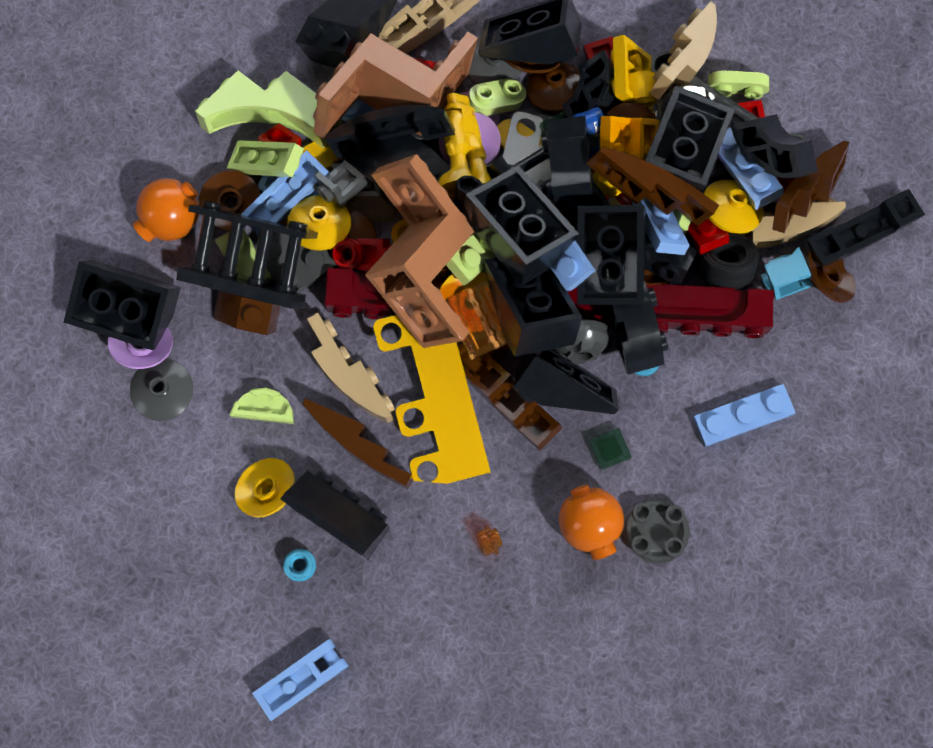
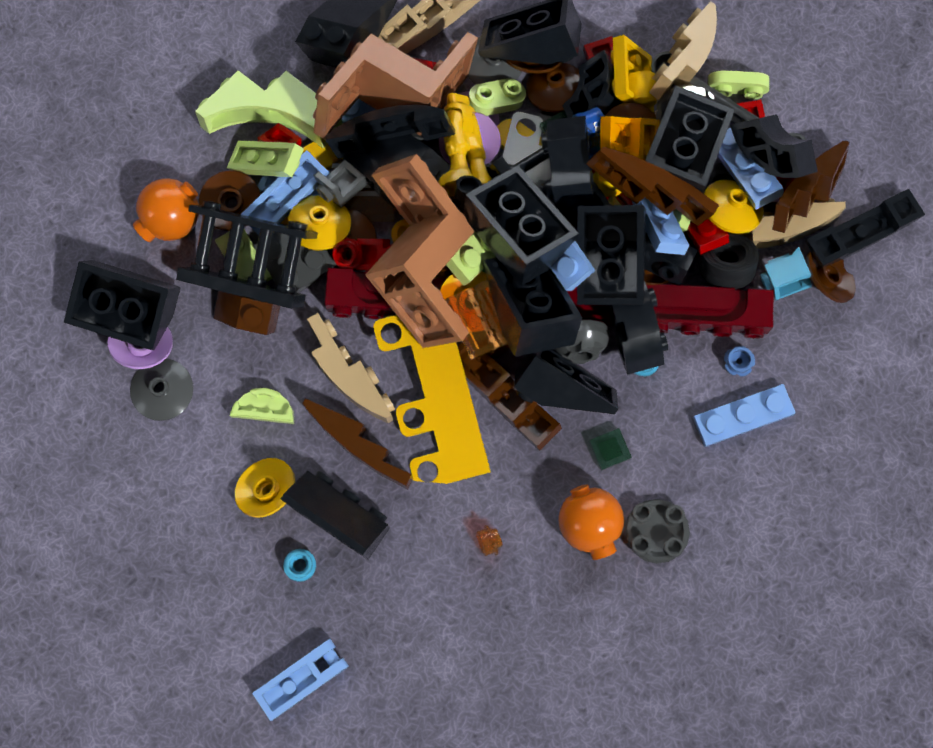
(742, 353): none -> medium blue plate

